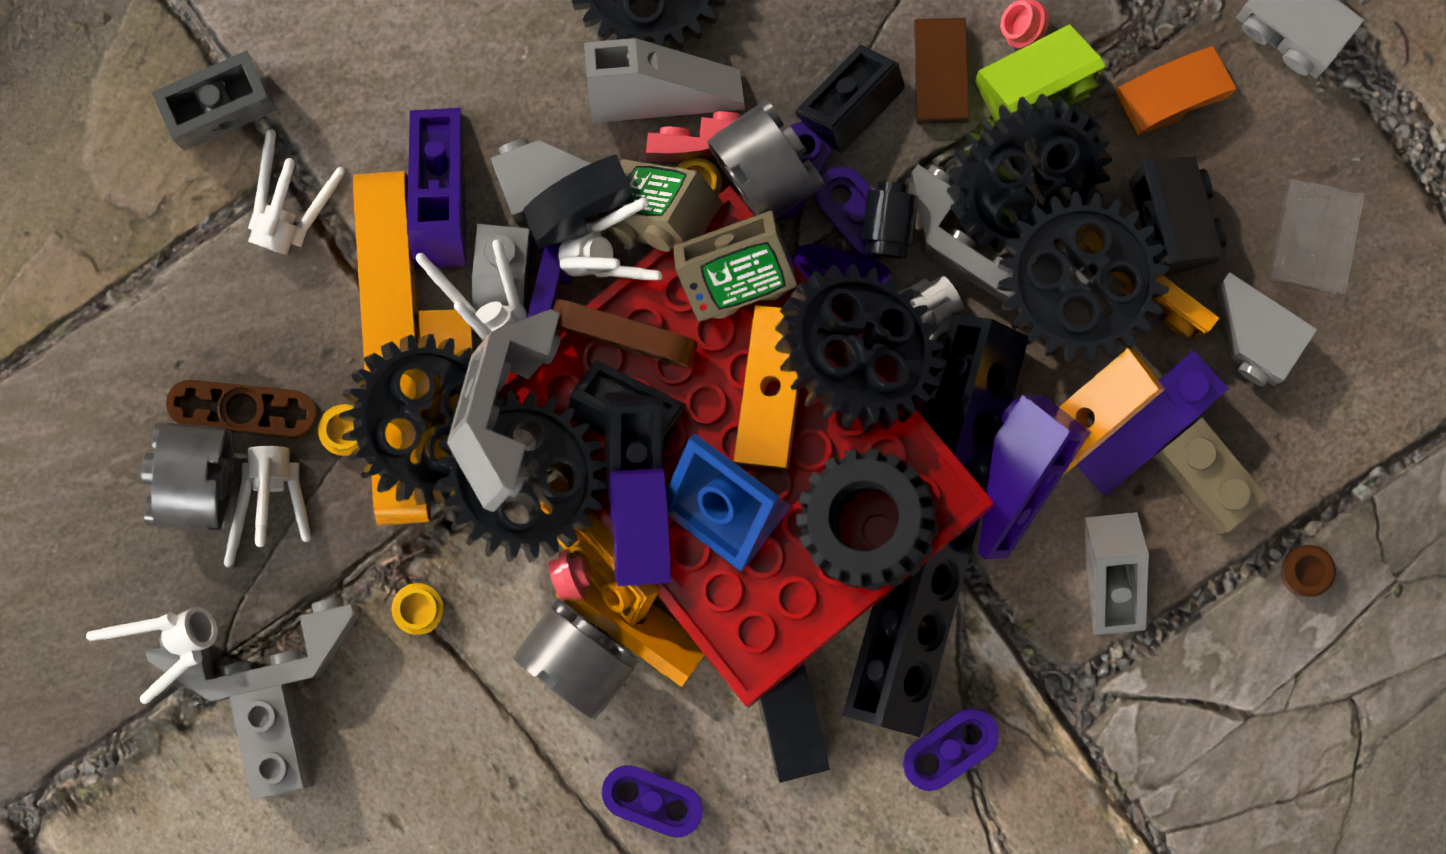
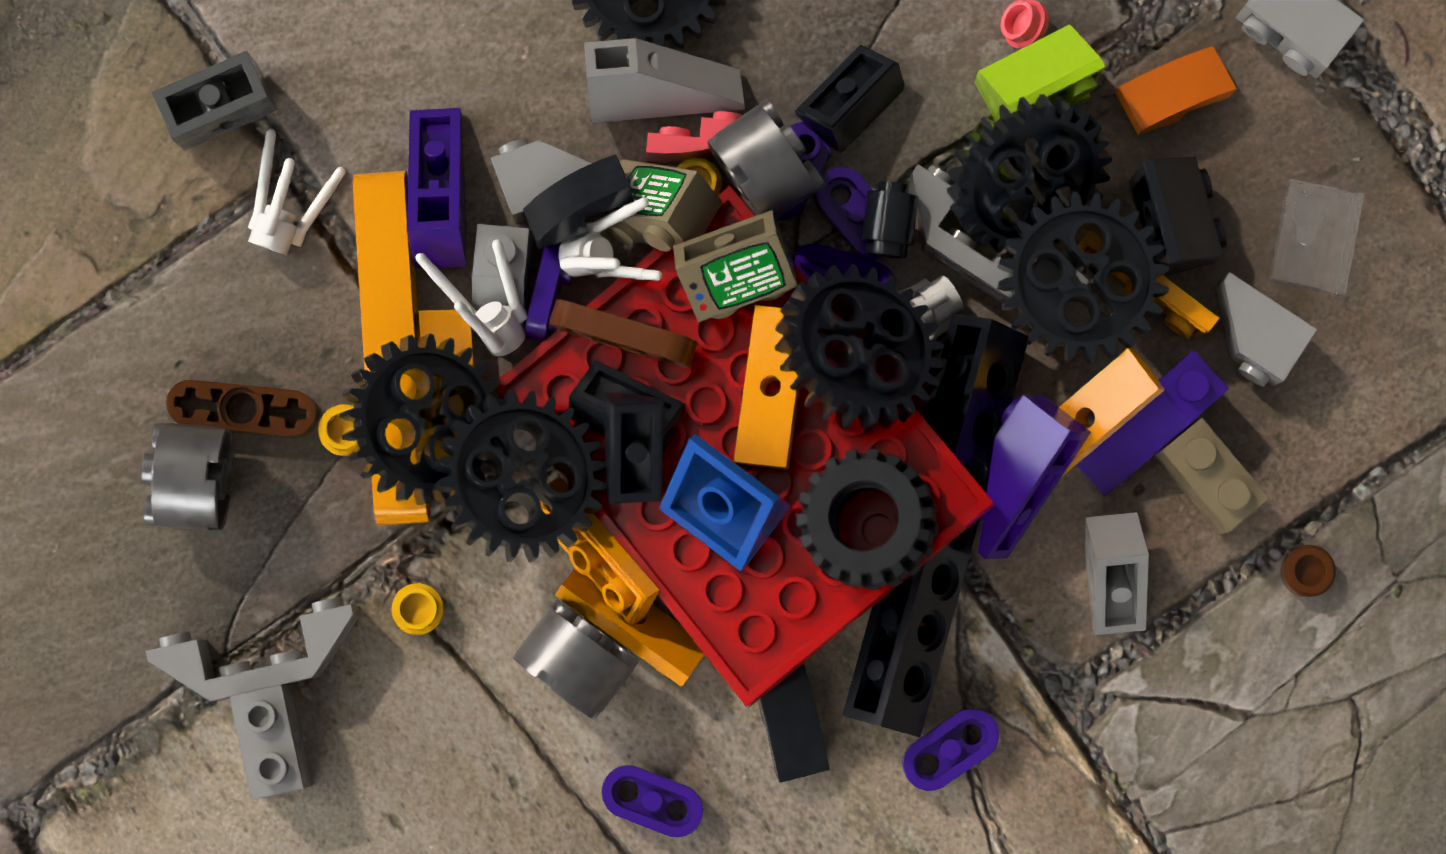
(181, 635): white plant -> none
(266, 471): white plant -> none
(486, 457): light grey slope -> none
(570, 576): coral plate -> none
(640, 527): dark purple slope -> none
(940, 70): reddish brown tile -> none

